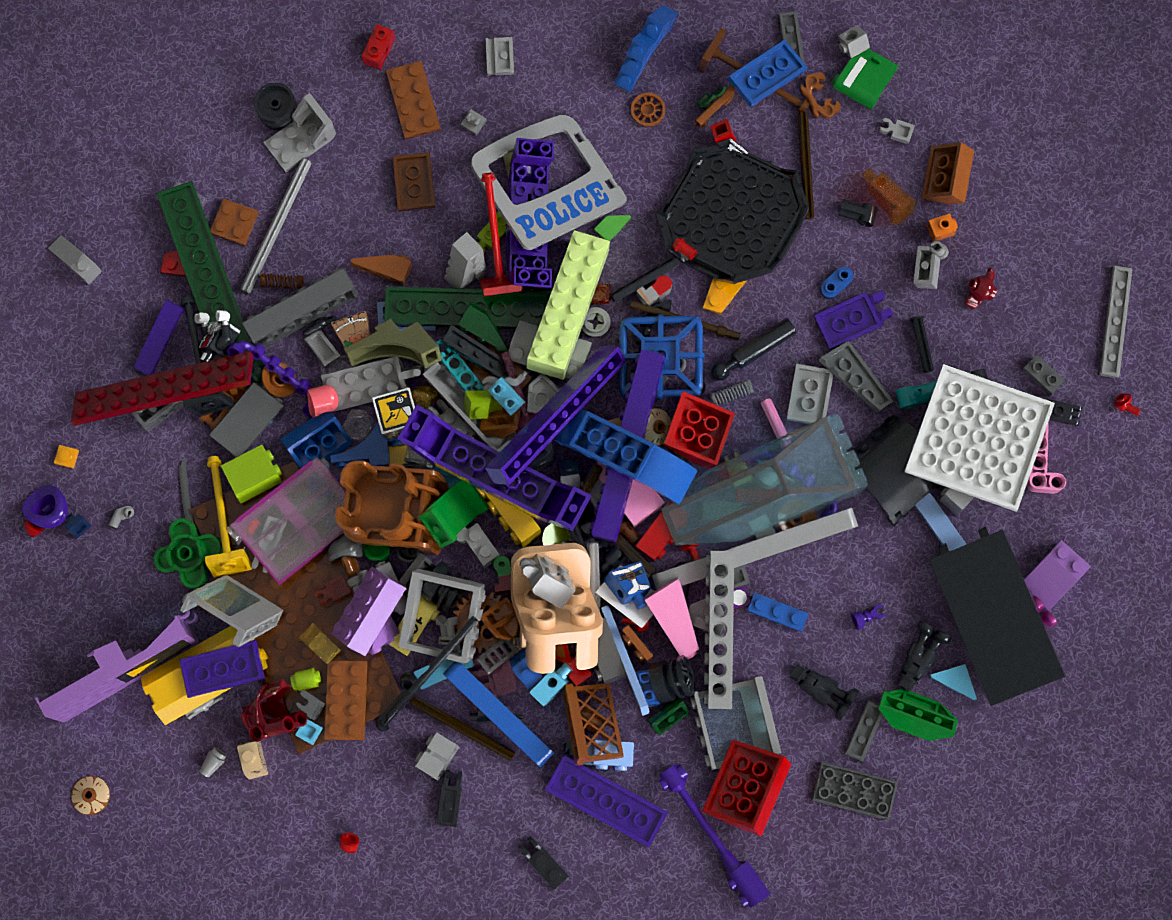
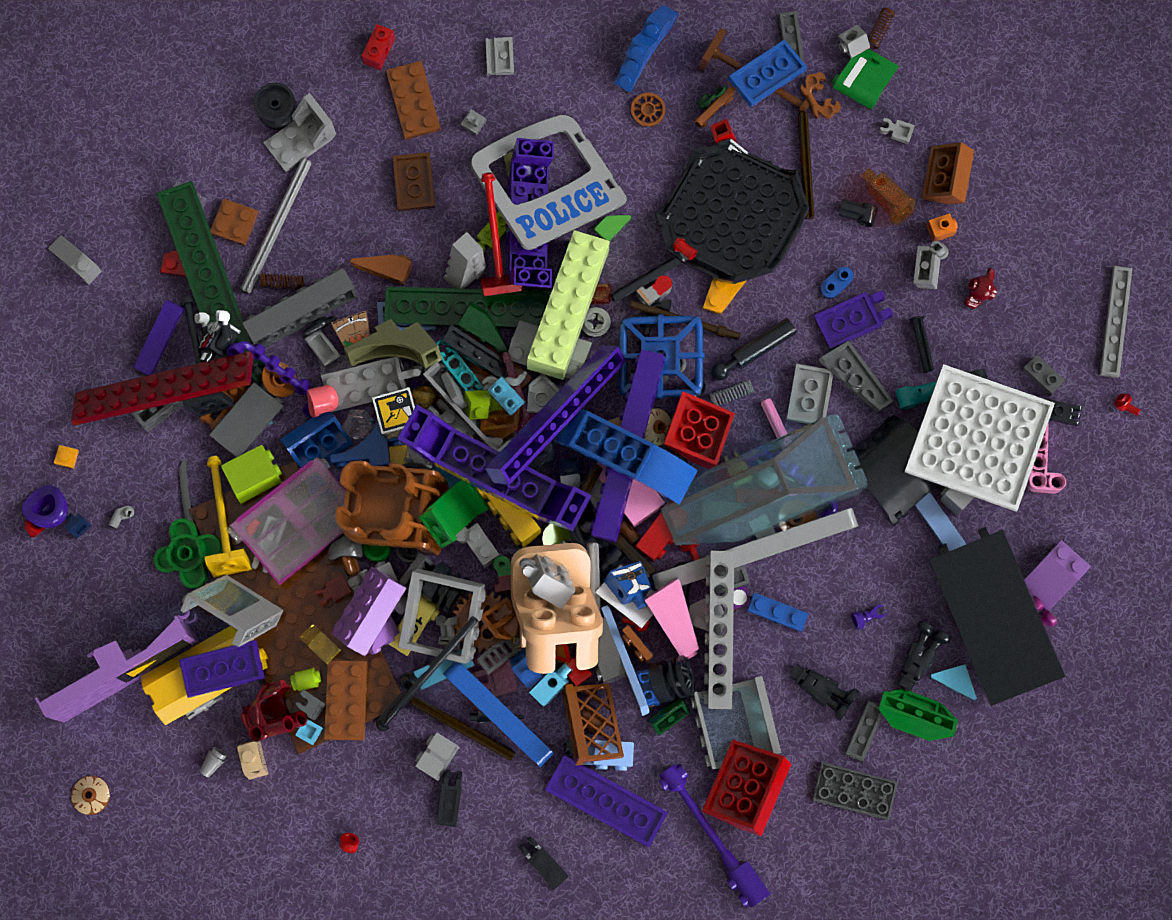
(454, 390): none -> light grey tile
(874, 41): none -> reddish brown piece

